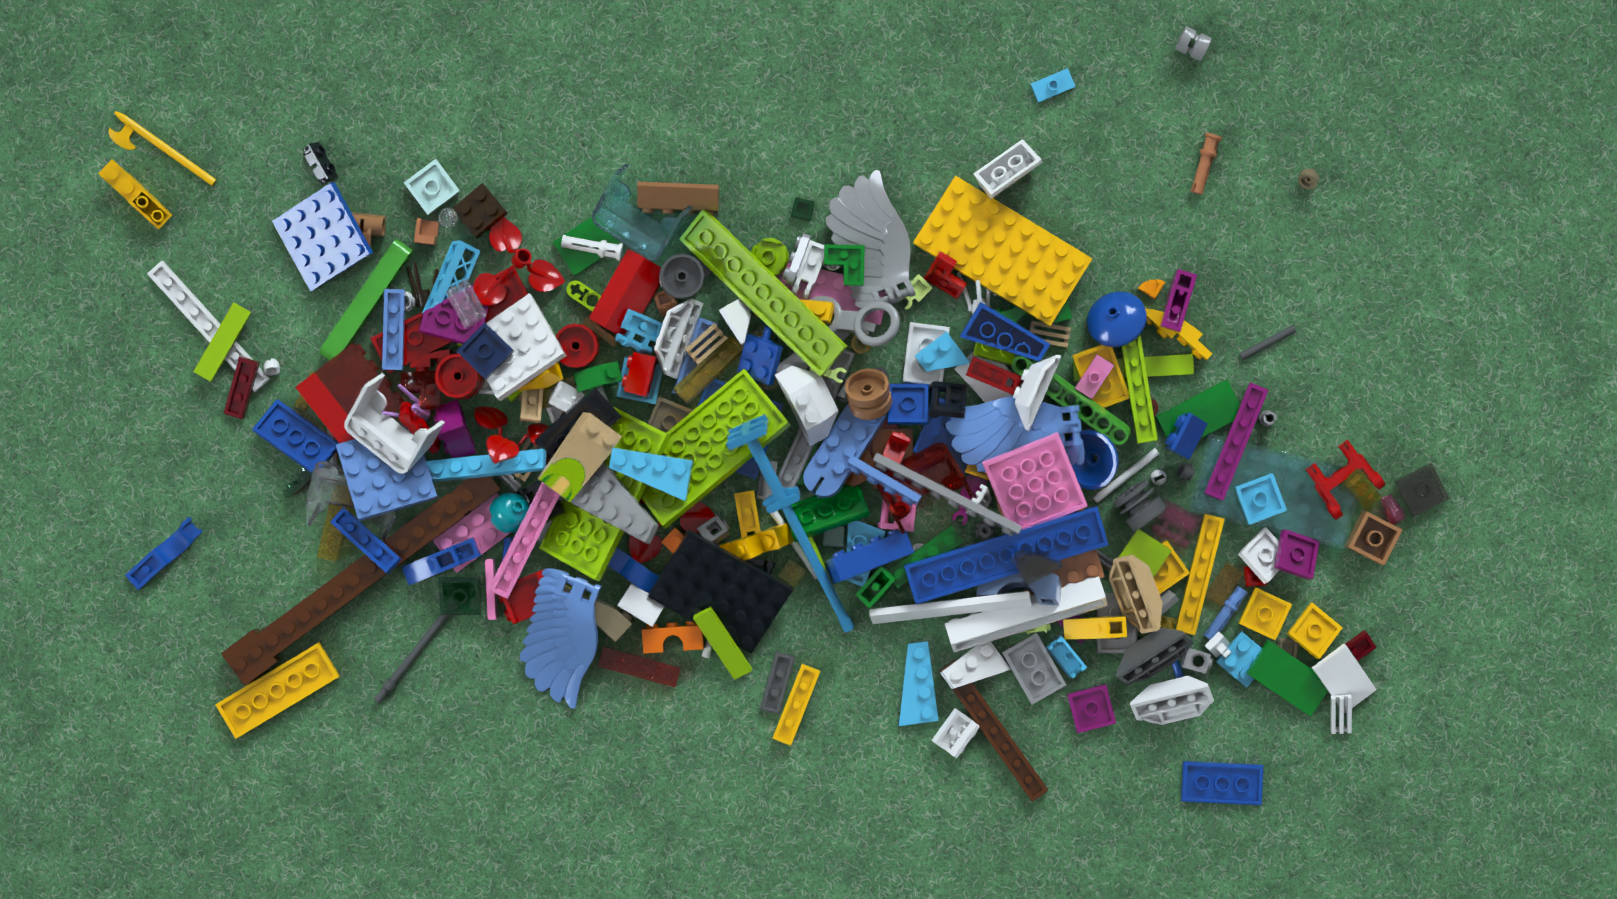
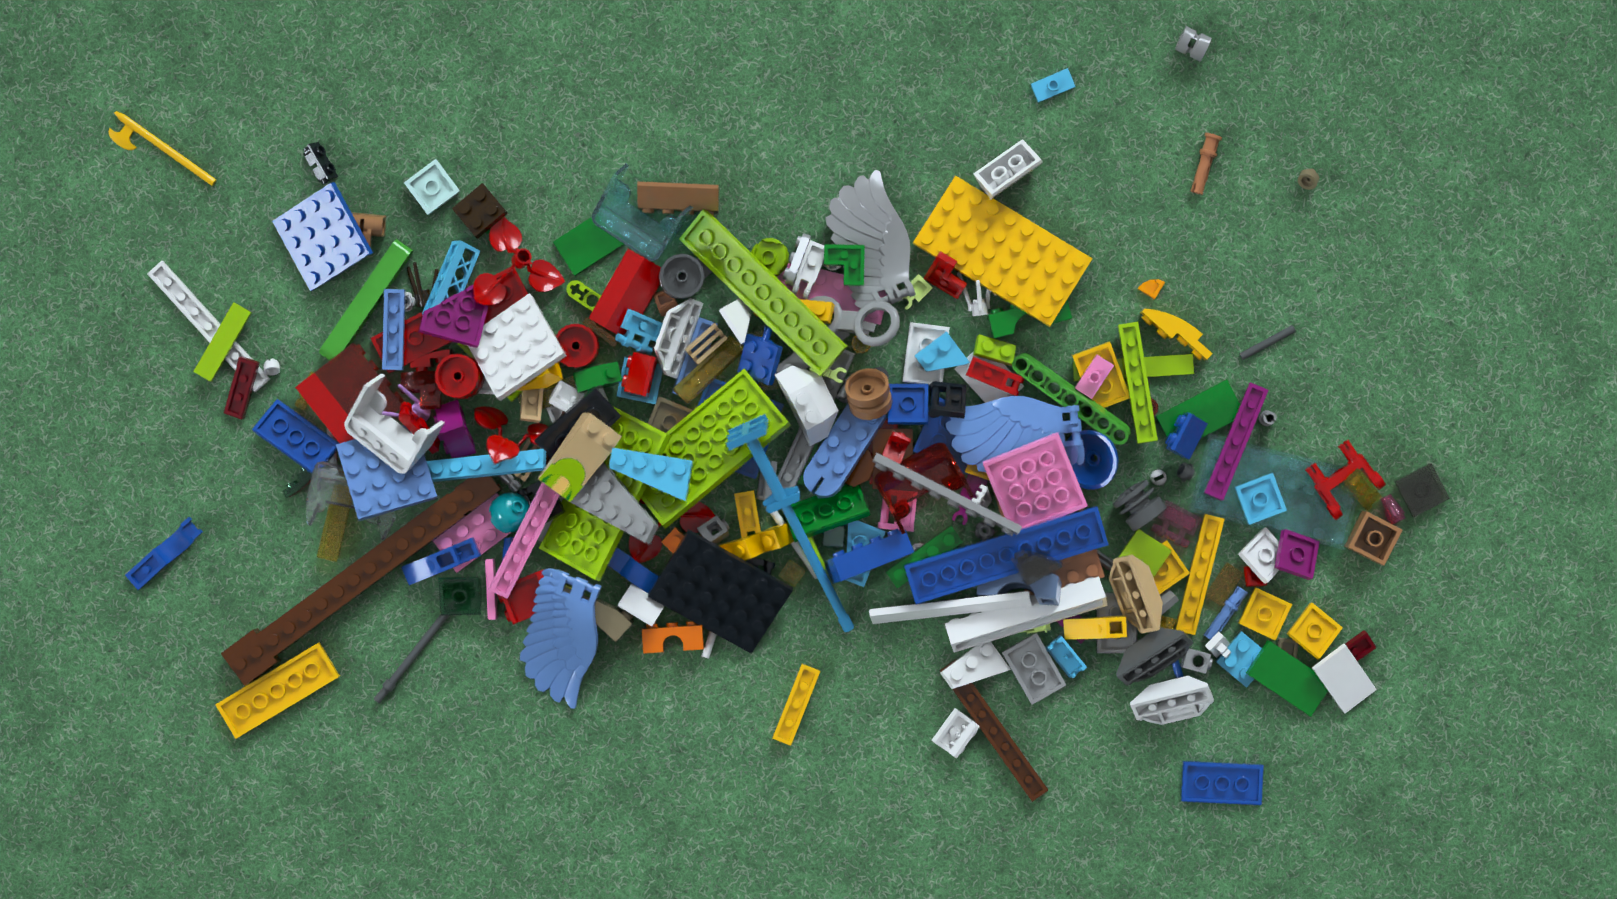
(135, 194): yellow slope -> none
(365, 540): blue plate -> none
(426, 232): nougat panel -> none
(448, 217): clear plate -> none
(466, 303): clear hinge -> none
(485, 351): dark blue plate -> none
(603, 248): white pin -> none
(639, 667): clear red plate -> none
(722, 643): lime tile -> none
(777, 682): dark grey tile -> none
(802, 209): dark green tile -> none
(876, 587): green slope -> none
(877, 477): medium blue plate -> none
(918, 693): medium azure wing -> none
(997, 331): blue wedge -> none
(1034, 388): white wedge -> none
(1057, 327): tan tile -> none
(1091, 708): magenta plate -> none
(1122, 326): blue dish -> none
(1126, 475): white bar -> none
(1178, 299): magenta slope -> none
(1341, 728): white tile -> none

